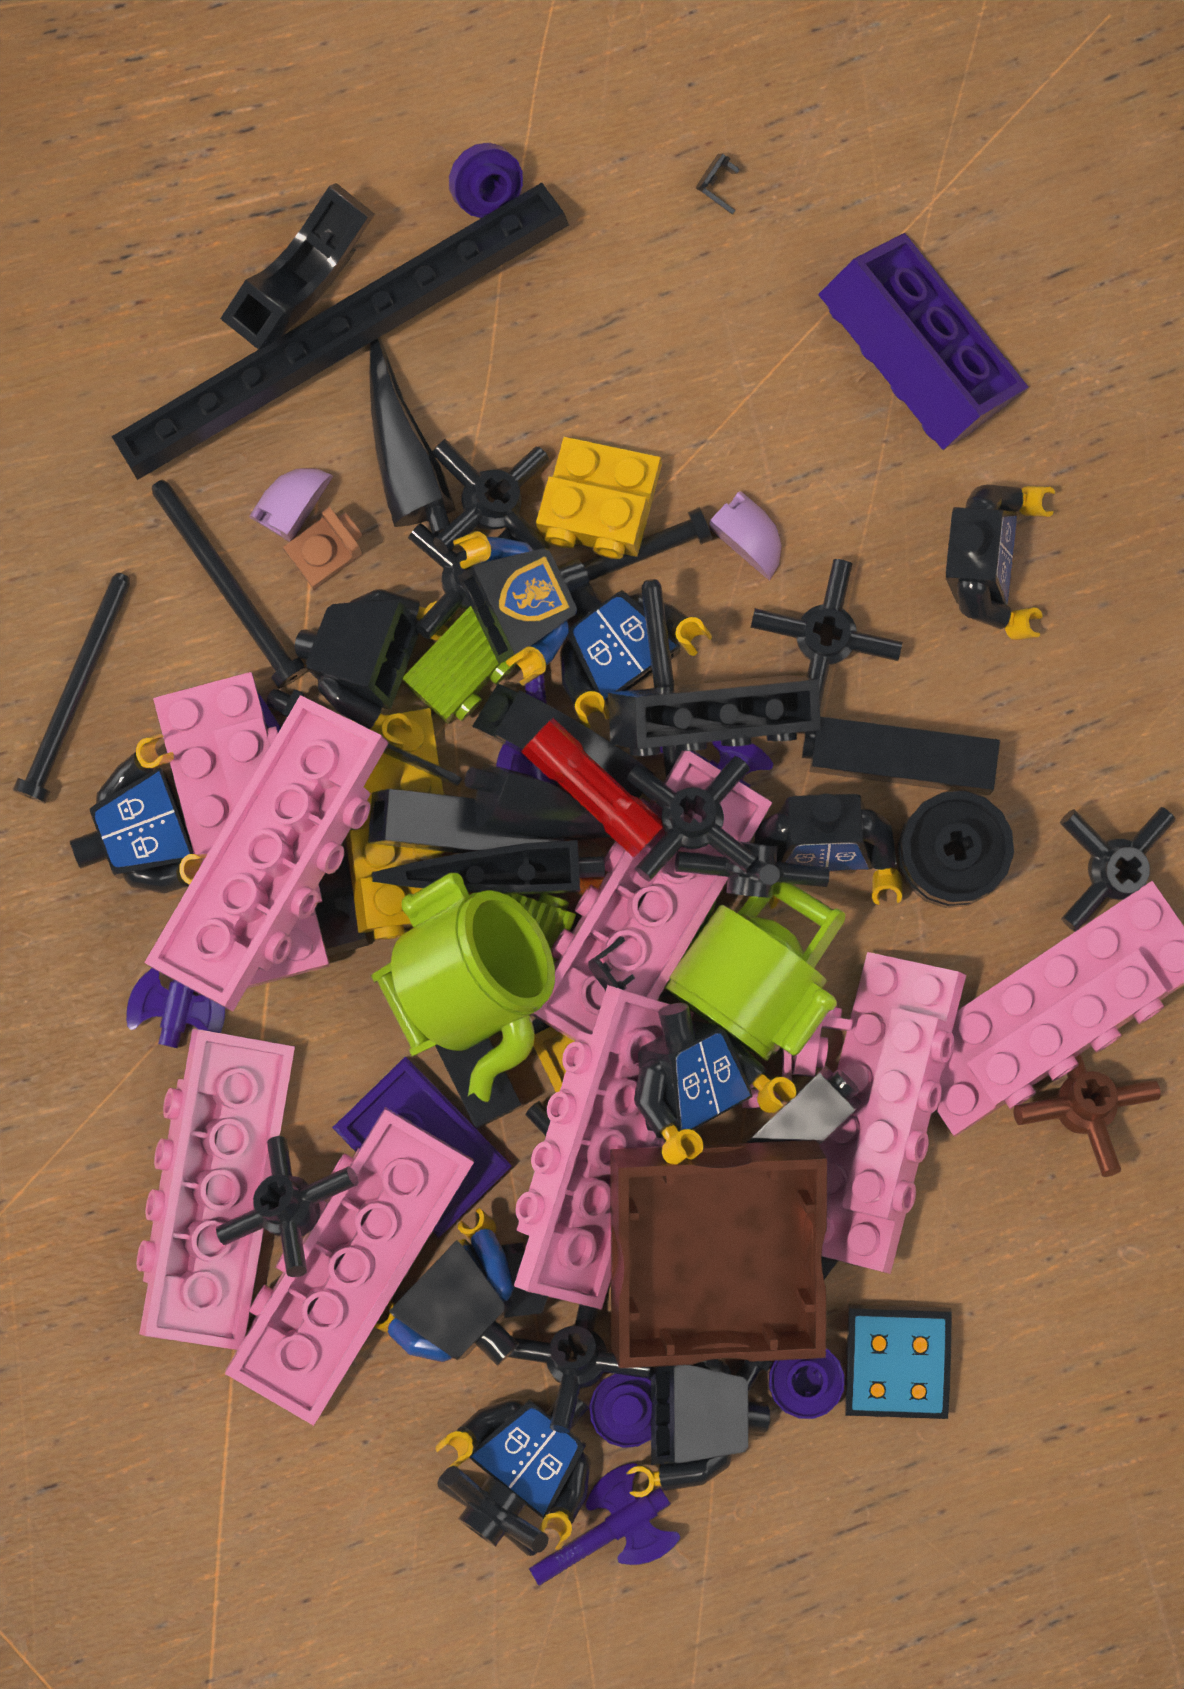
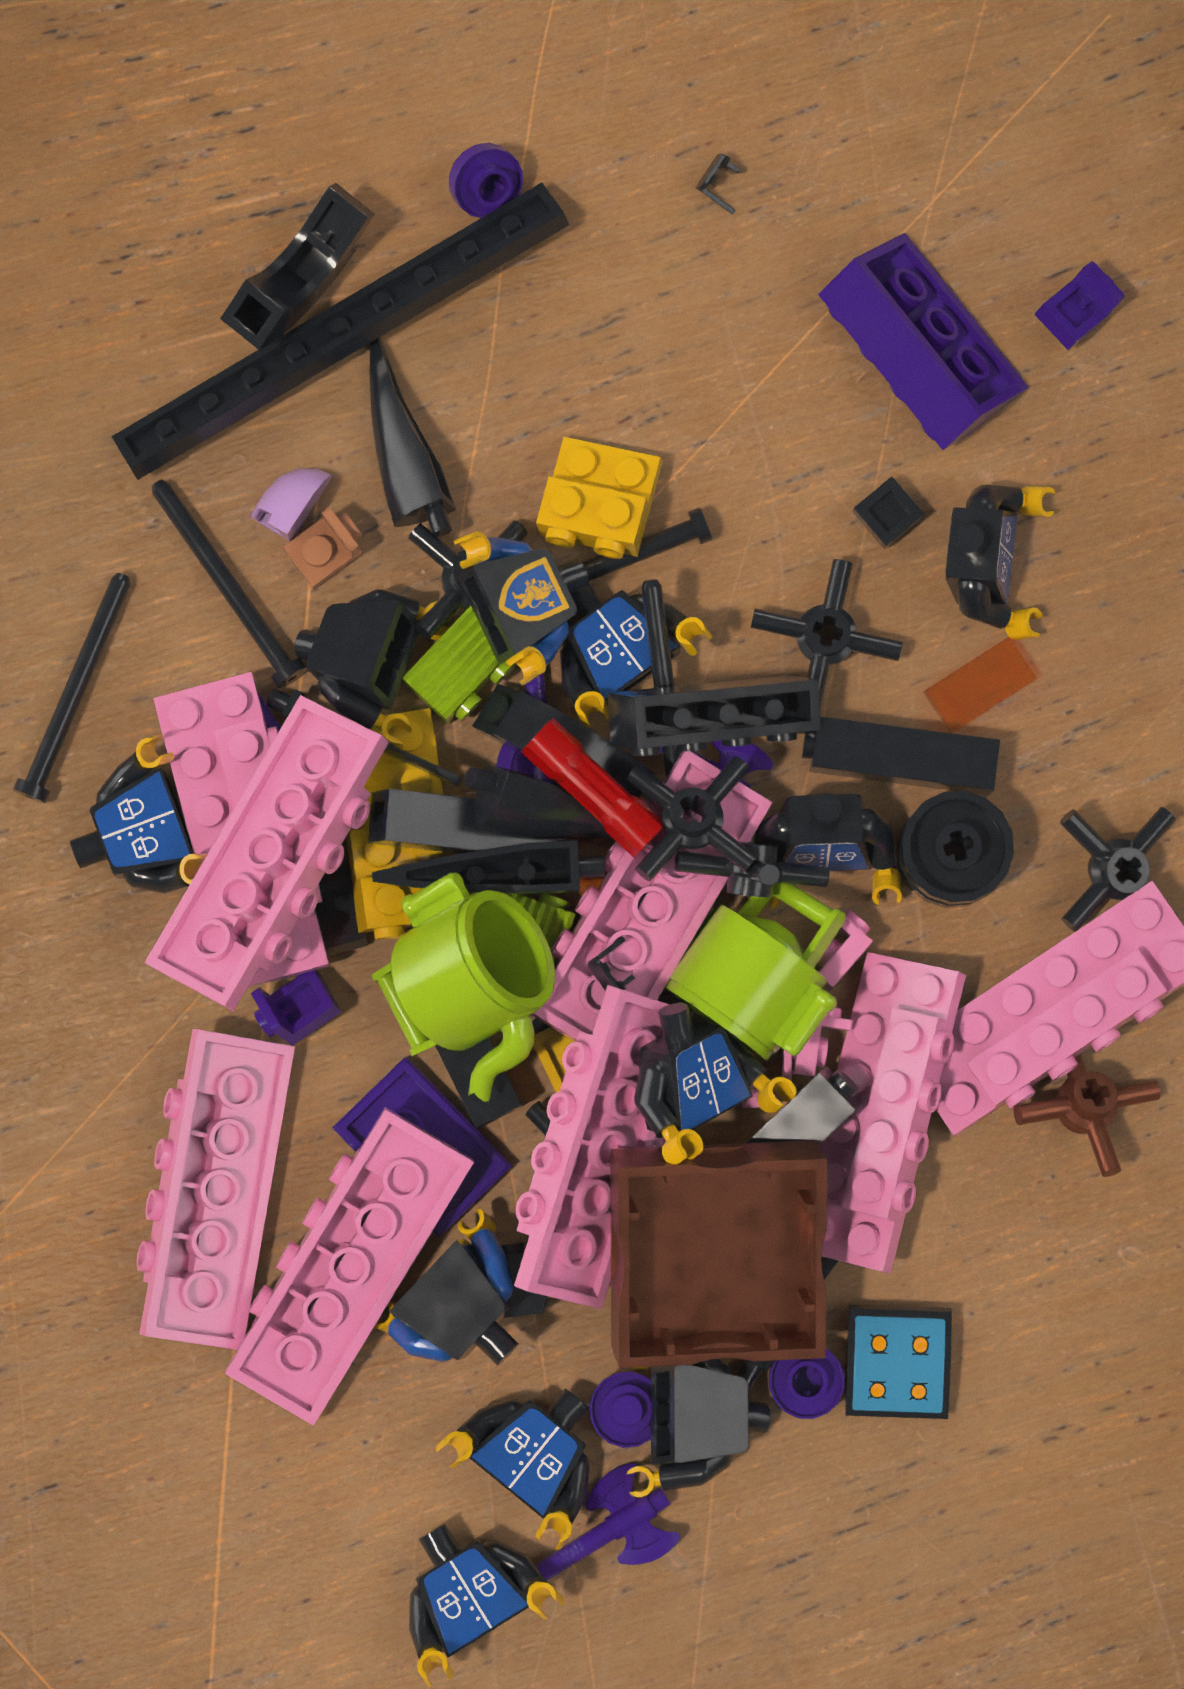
(174, 1006): dark purple piece -> none
(286, 1206): black bar -> none
(296, 1007): none -> dark purple bracket
(469, 1595): none -> torso
(479, 487): black bar -> none
(492, 1511): black bar -> none
(577, 1374): black bar -> none
(749, 533): lavender brick -> none
(839, 957): none -> bright pink bracket
(888, 512): none -> black plate
(980, 685): none -> clear orange tile
(1080, 305): none -> dark purple bracket

